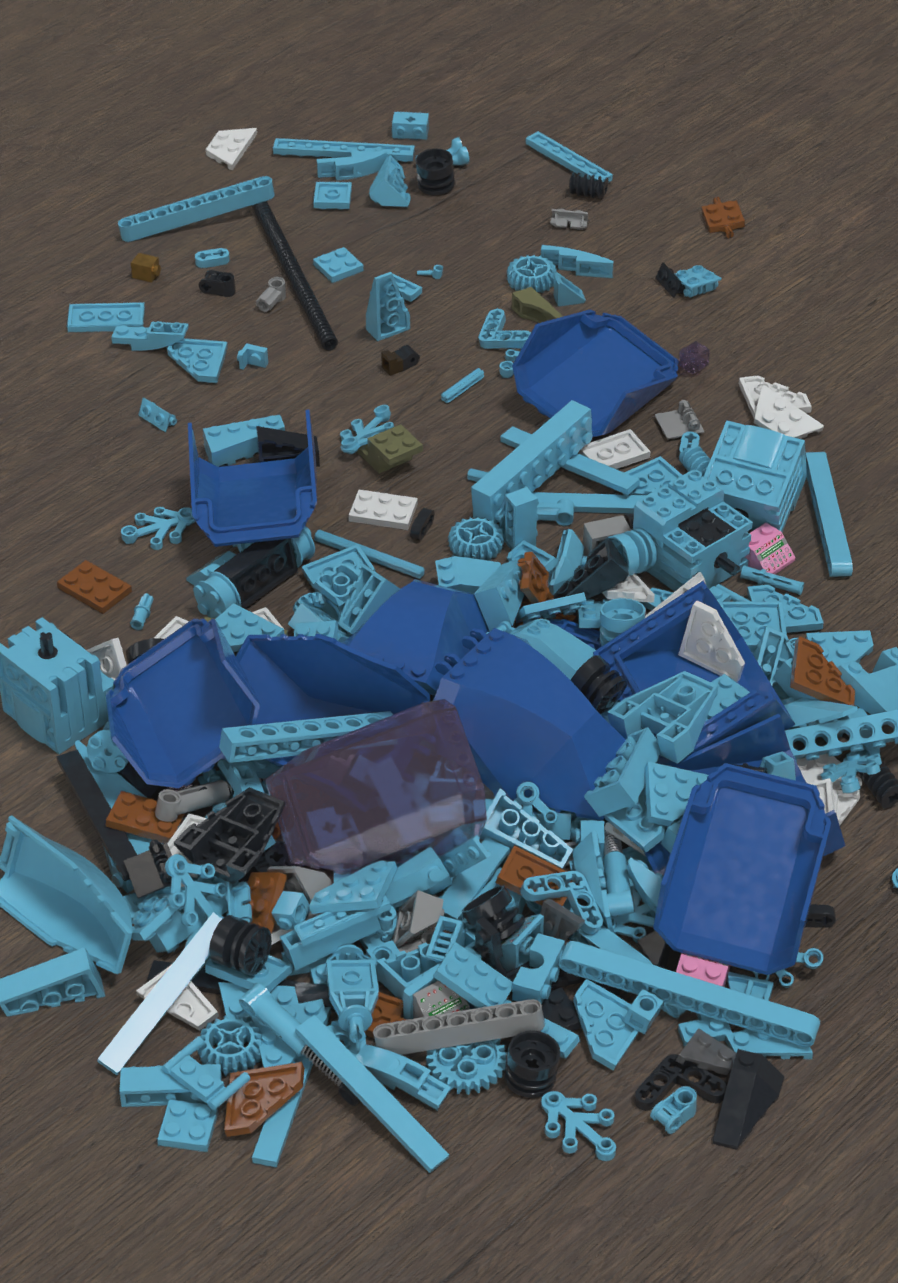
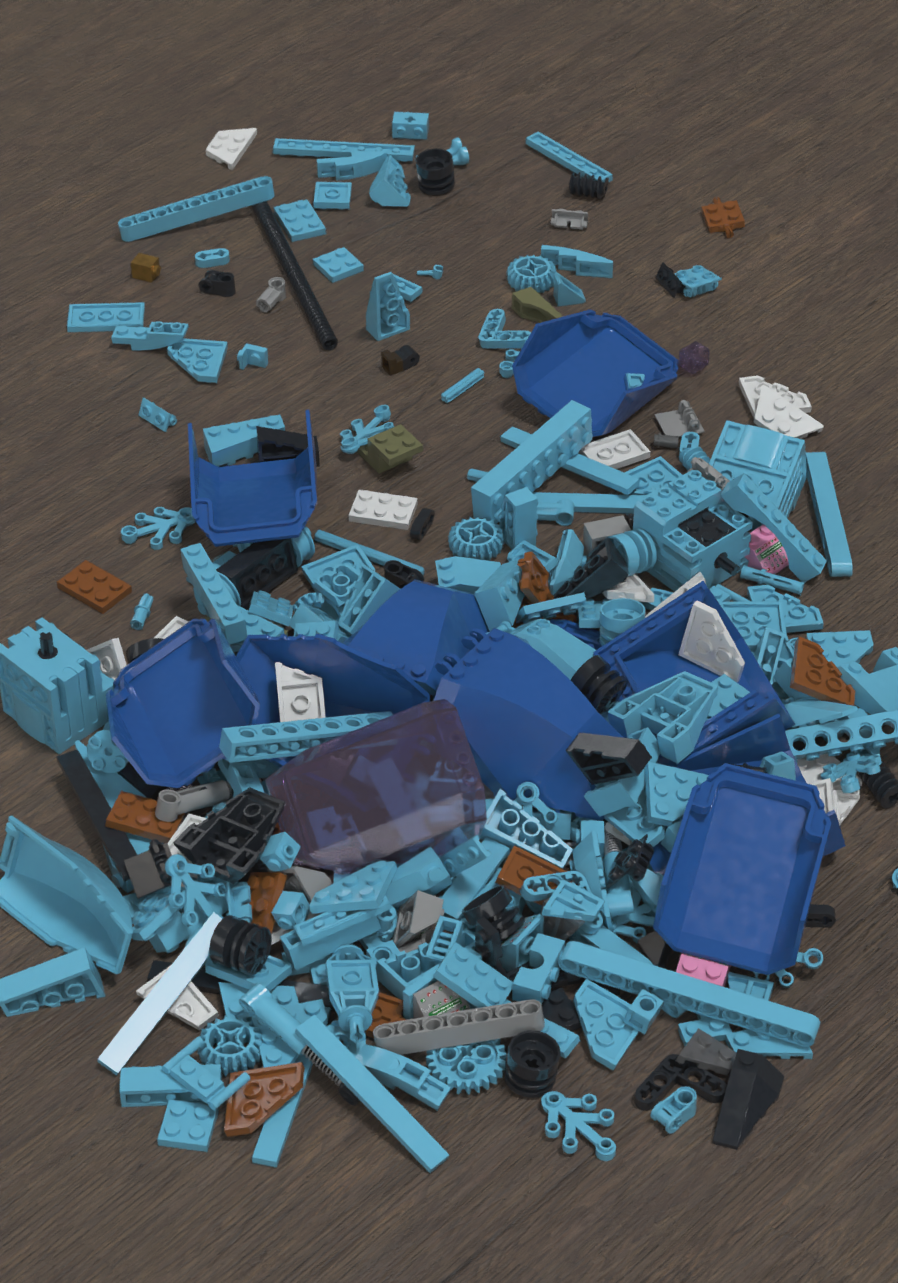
(213, 593): none -> medium azure brick
(270, 608): none -> medium azure plate
(280, 852): none -> medium azure brick
(299, 220): none -> medium azure plate
(299, 694): none -> white wing
(401, 574): none -> black piece
(573, 903): none -> medium azure wing
(608, 757): none -> black wedge
(632, 861): none -> black hinge
(633, 380): none -> medium azure tile
(665, 441): none -> dark grey pin
(709, 472): none -> light grey hinge
(749, 499): none -> medium azure arch

